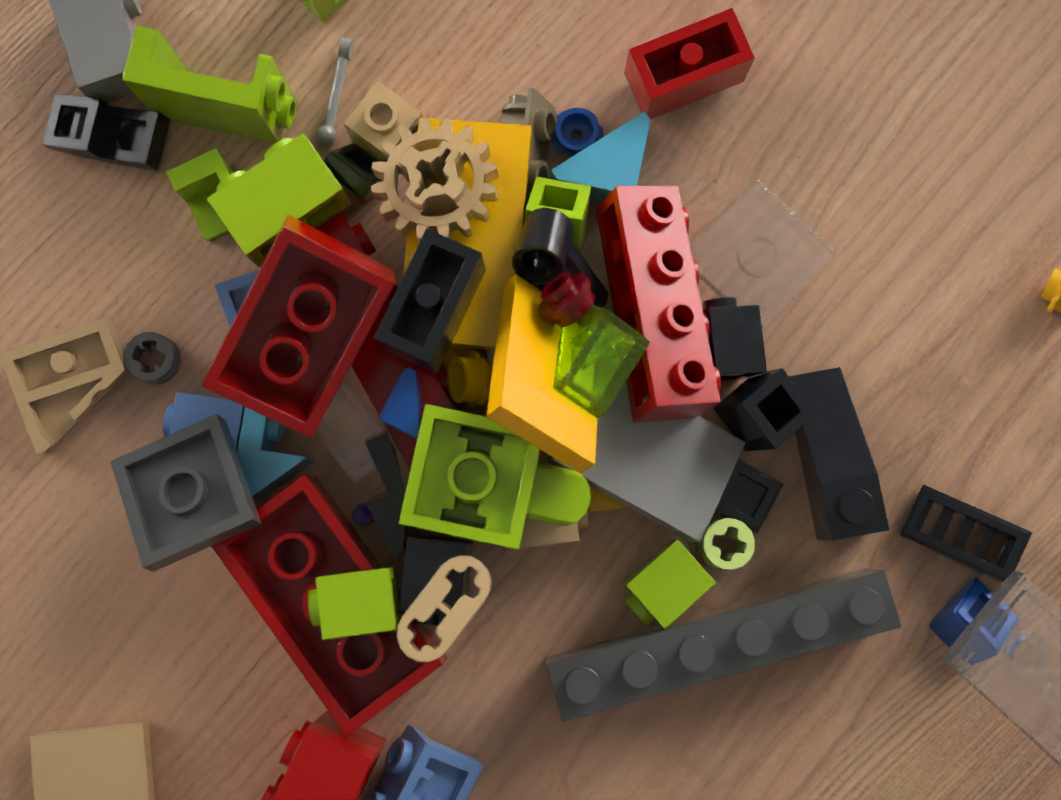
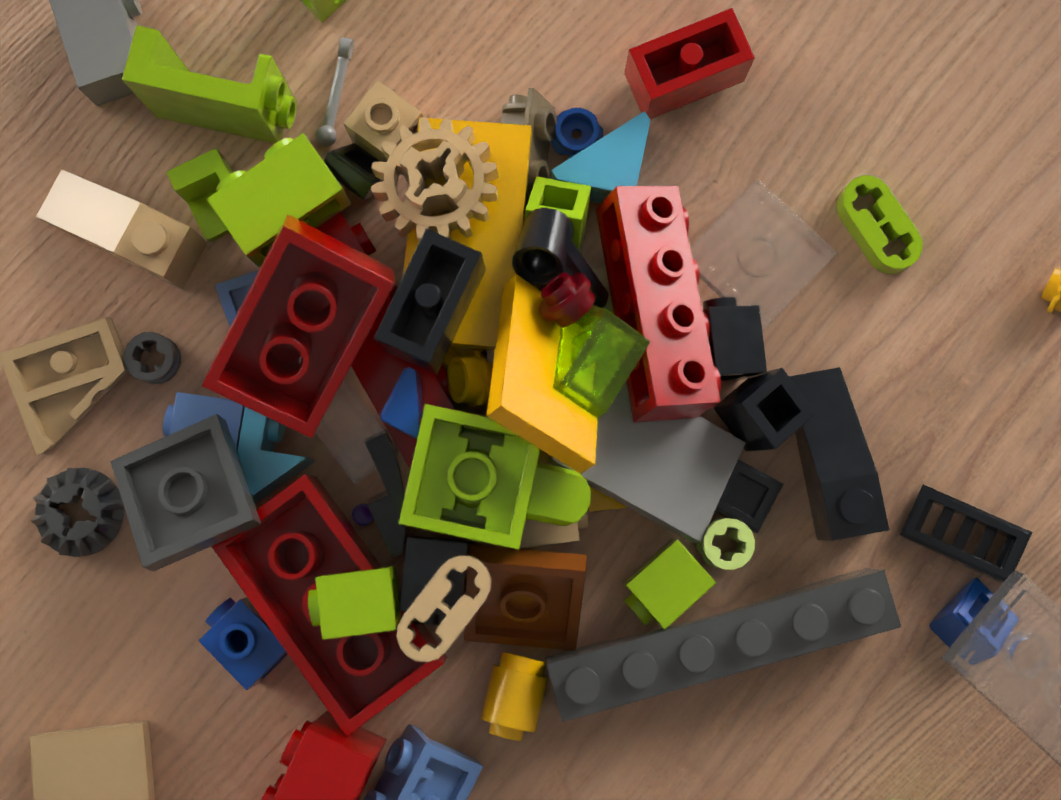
(99, 497): none -> dark grey gear
(105, 132): black slope -> none
(123, 228): none -> tan slope
(242, 642): none -> blue brick
(514, 696): none -> yellow brick
(531, 597): none -> dark orange plate
(889, 217): none -> lime beam

